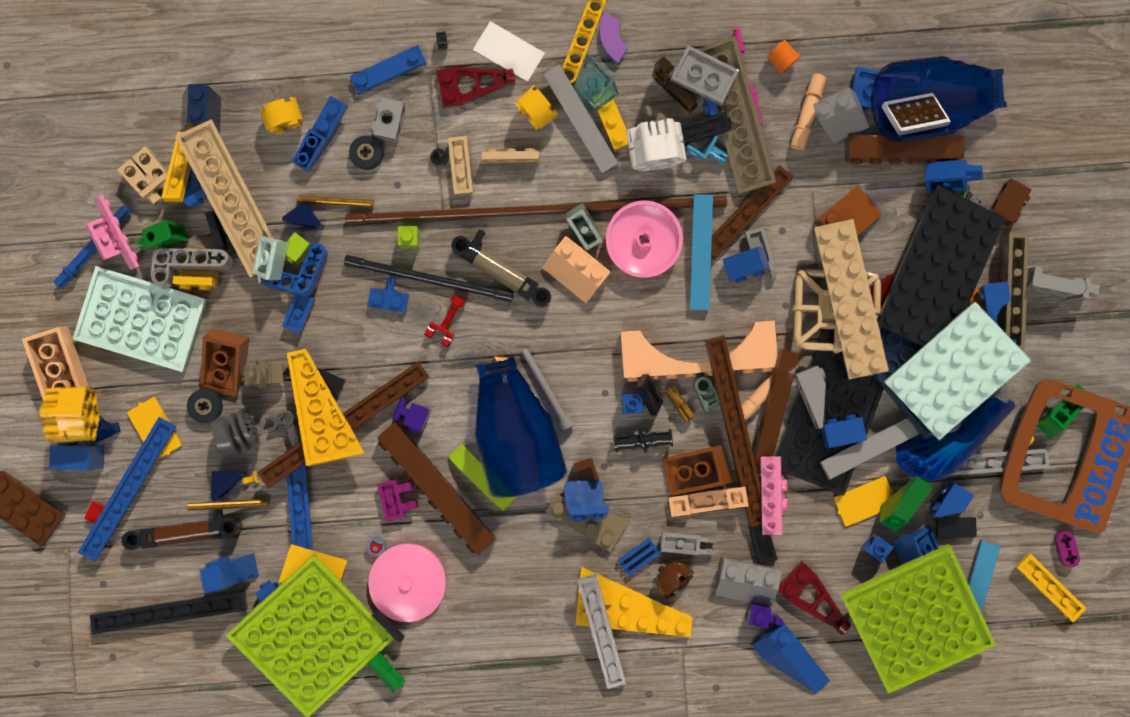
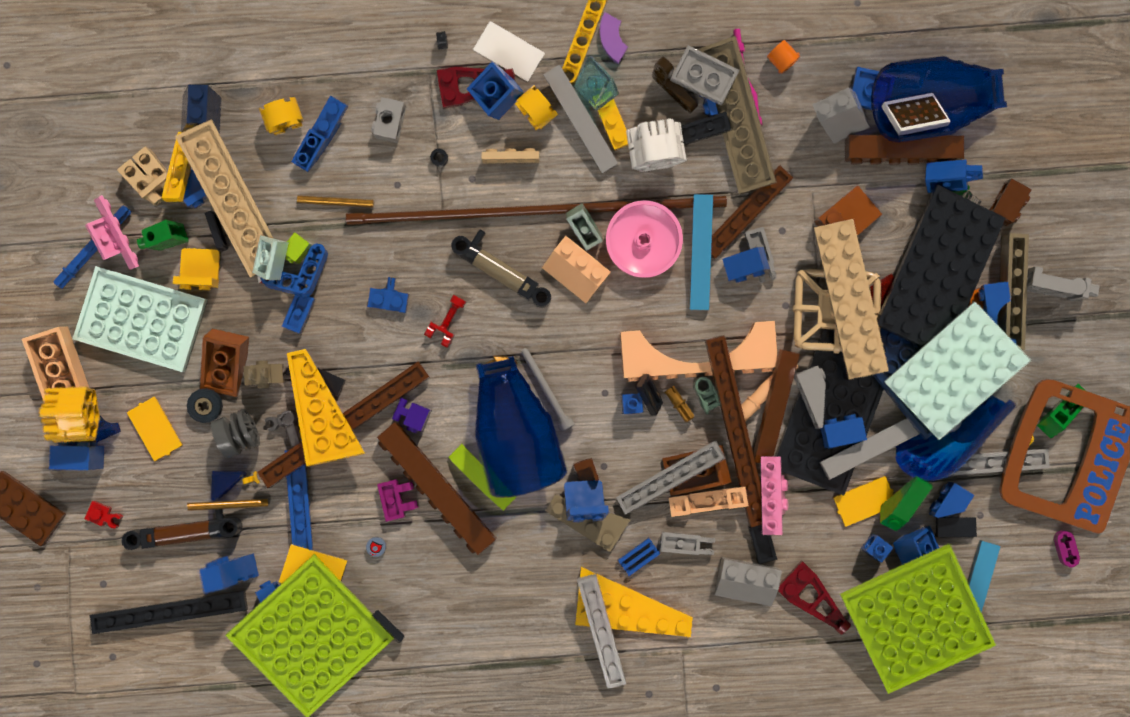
(127, 489): blue tile -> none
(191, 263): light grey beam -> none
(303, 216): clear blue slope -> none
(359, 146): black bush -> none
(386, 672): green axle -> none
(388, 69): blue plate -> none
(407, 582): bright pink dish -> none
(408, 237): lime brick -> none
(460, 165): tan plate -> none
(495, 91): none -> blue slope
(496, 293): black piece -> none
(643, 440): black piece -> none
(671, 477): none -> light grey plate
(673, 578): reddish brown cylinder -> none
(709, 150): dark azure bracket -> none
(760, 616): dark purple brick -> none
(786, 653): blue wedge -> none
(807, 113): light nougat piece -> none
(1050, 587): yellow plate -> none

